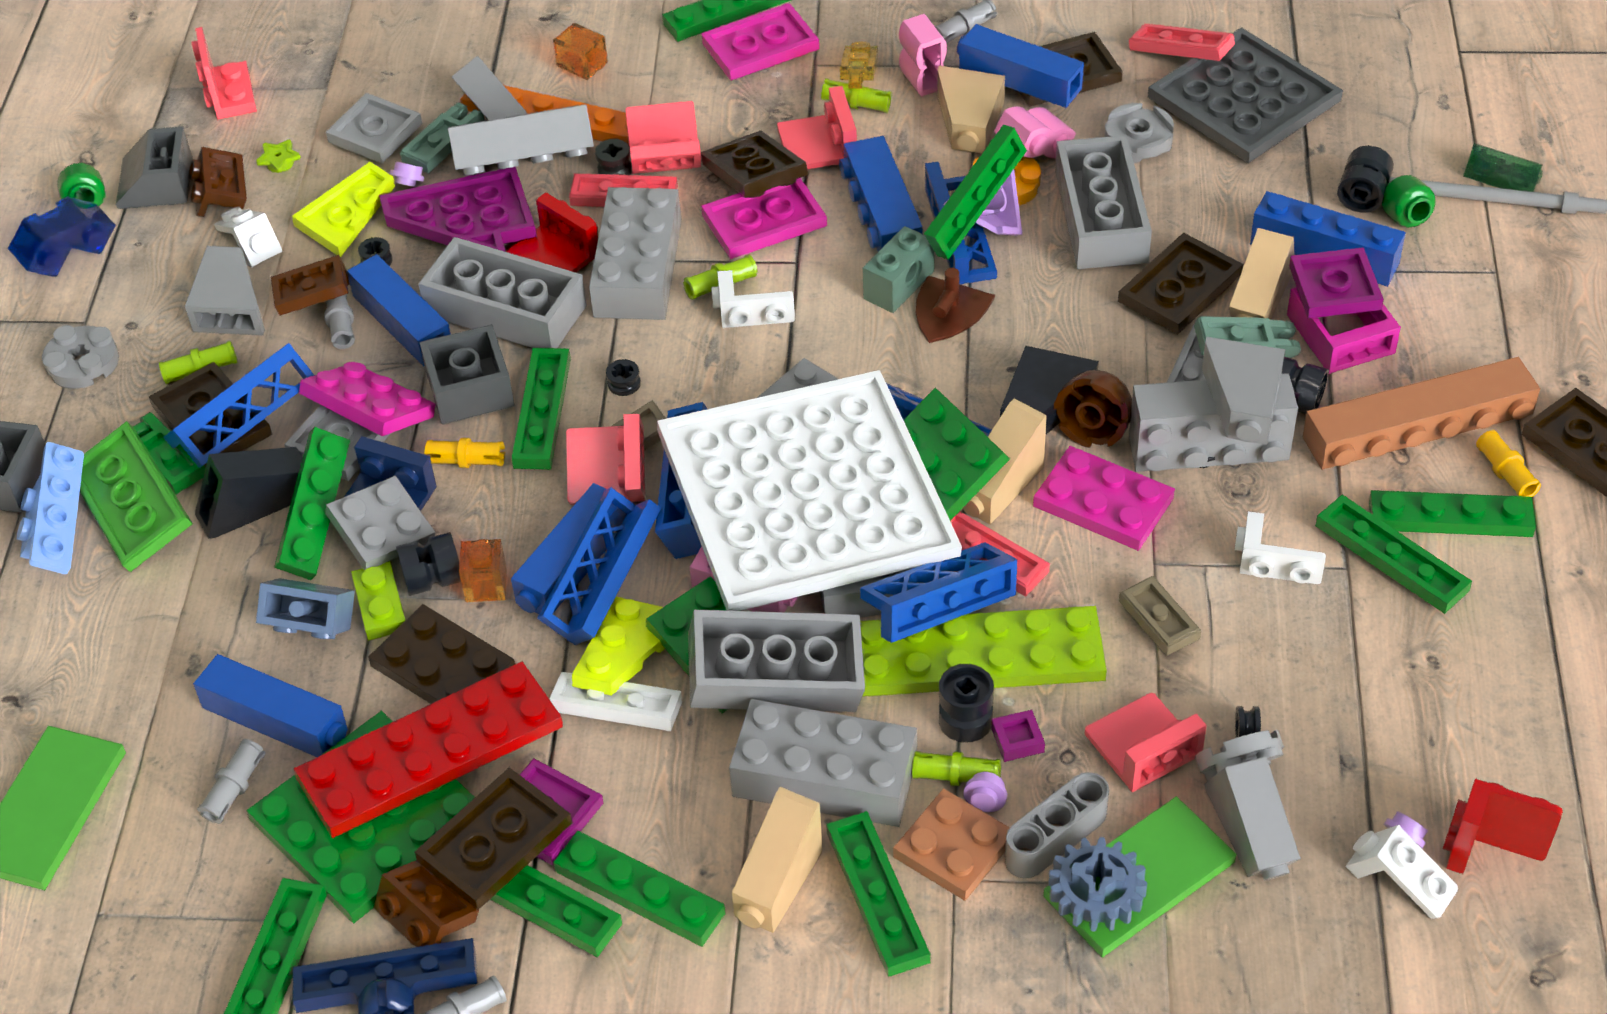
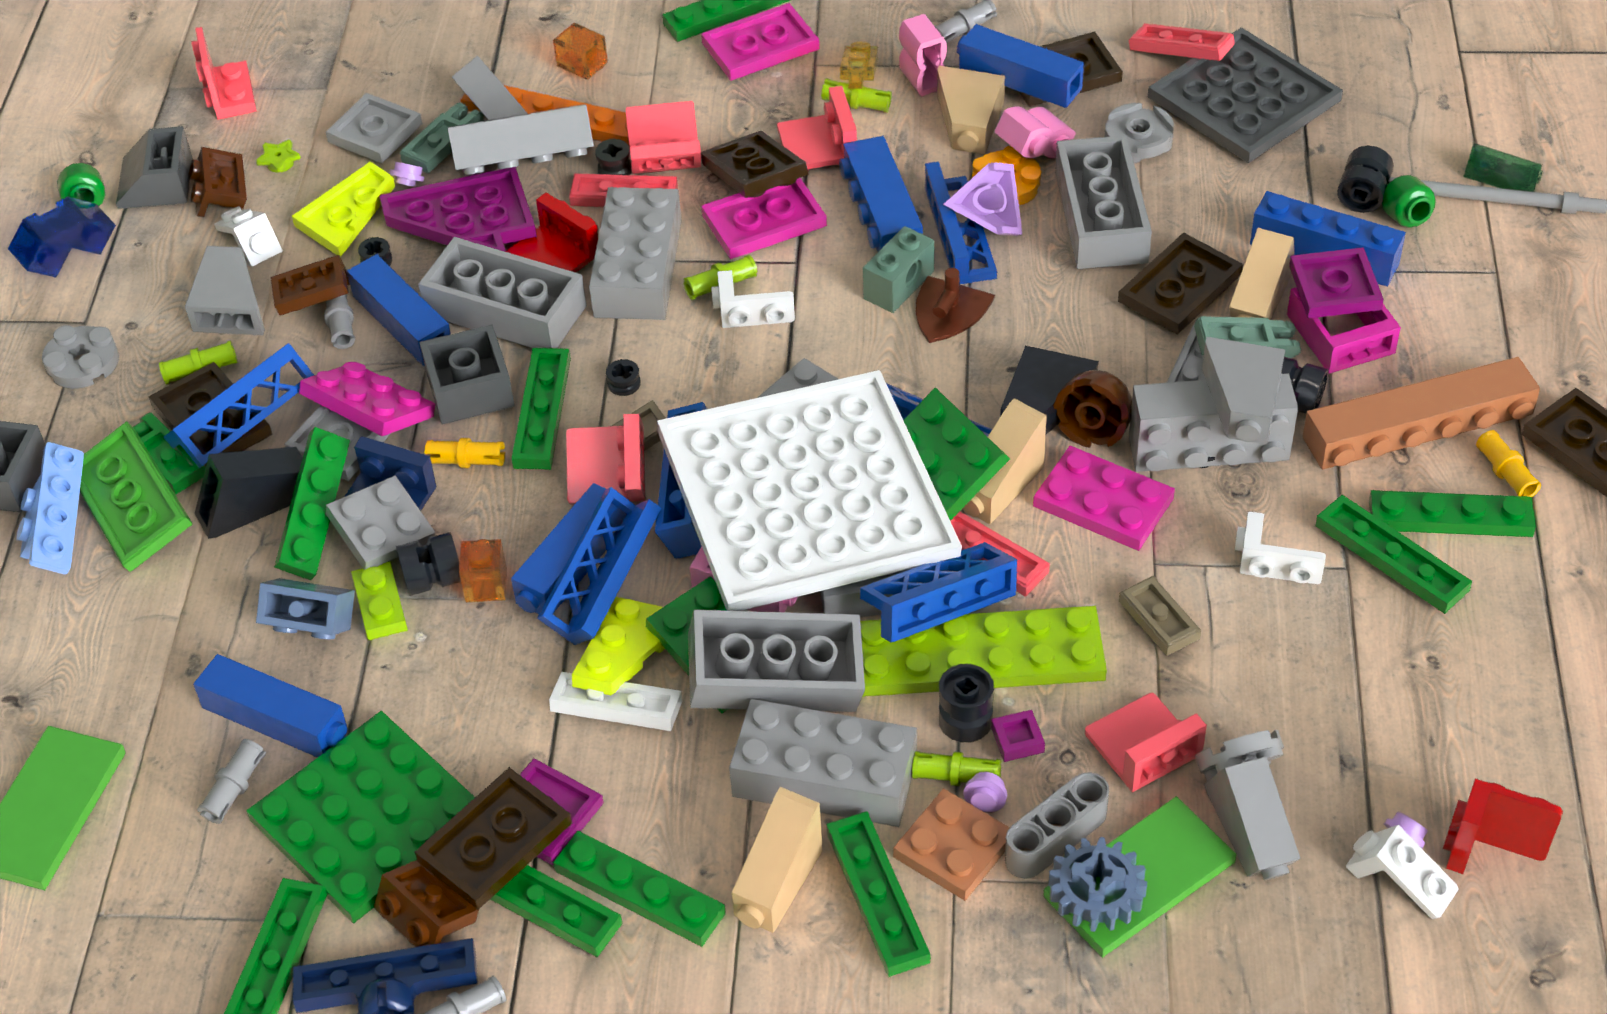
(427, 748): red plate -> none
(436, 656): dark brown plate -> none
(975, 192): green plate -> none
(1247, 721): black bush -> none

